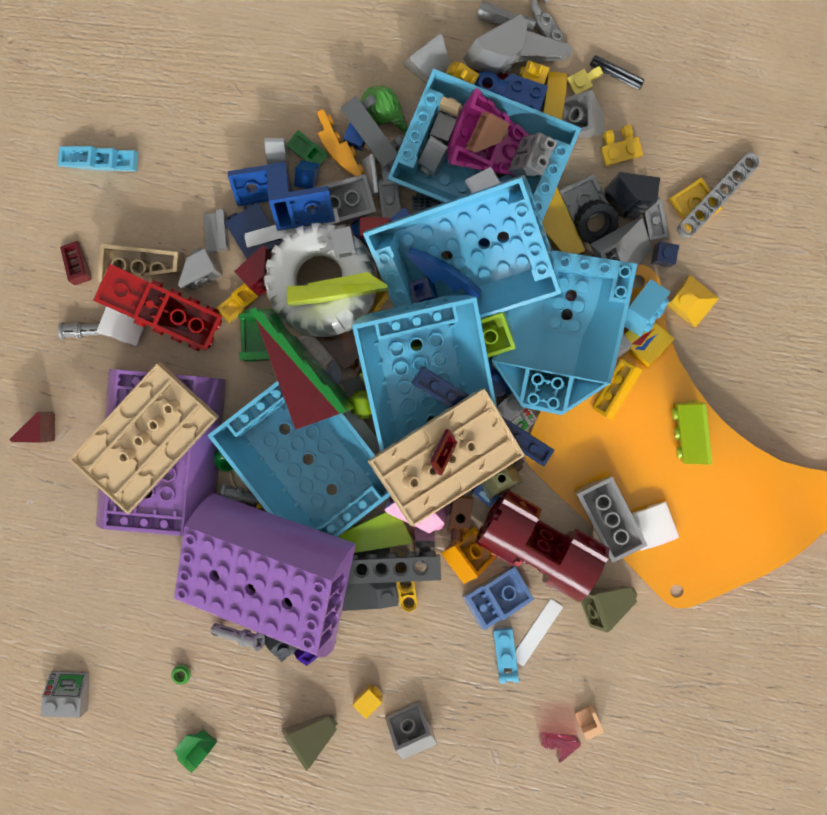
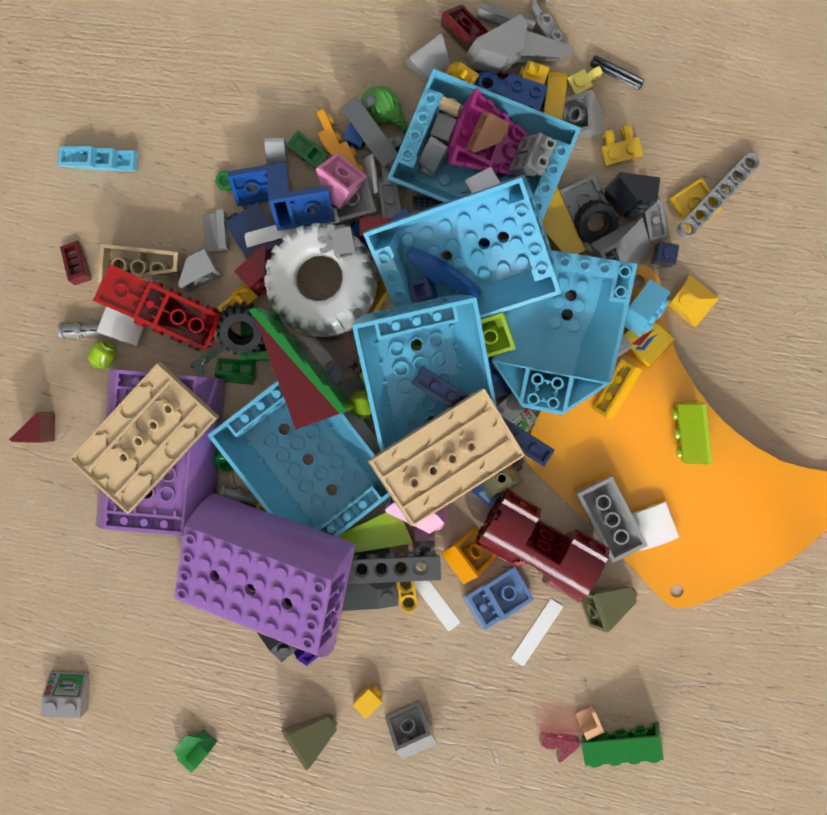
(102, 354): none -> lime head
(178, 679): bright green plate -> none
(203, 360): none -> clear light blue bar
(222, 181): none -> green tile
(230, 339): none -> black tyre
(235, 371): none -> green slope
(244, 637): light grey pin -> none
(306, 174): blue brick -> none
(334, 289): neon yellow wedge -> none
(341, 178): none -> bright pink slope
(437, 603): none -> white sticker
(442, 452): dark red slope -> none
(459, 511): reddish brown torso -> none
(462, 26): none -> dark red slope
(506, 654): medium azure plate -> none
(624, 747): none -> green wedge

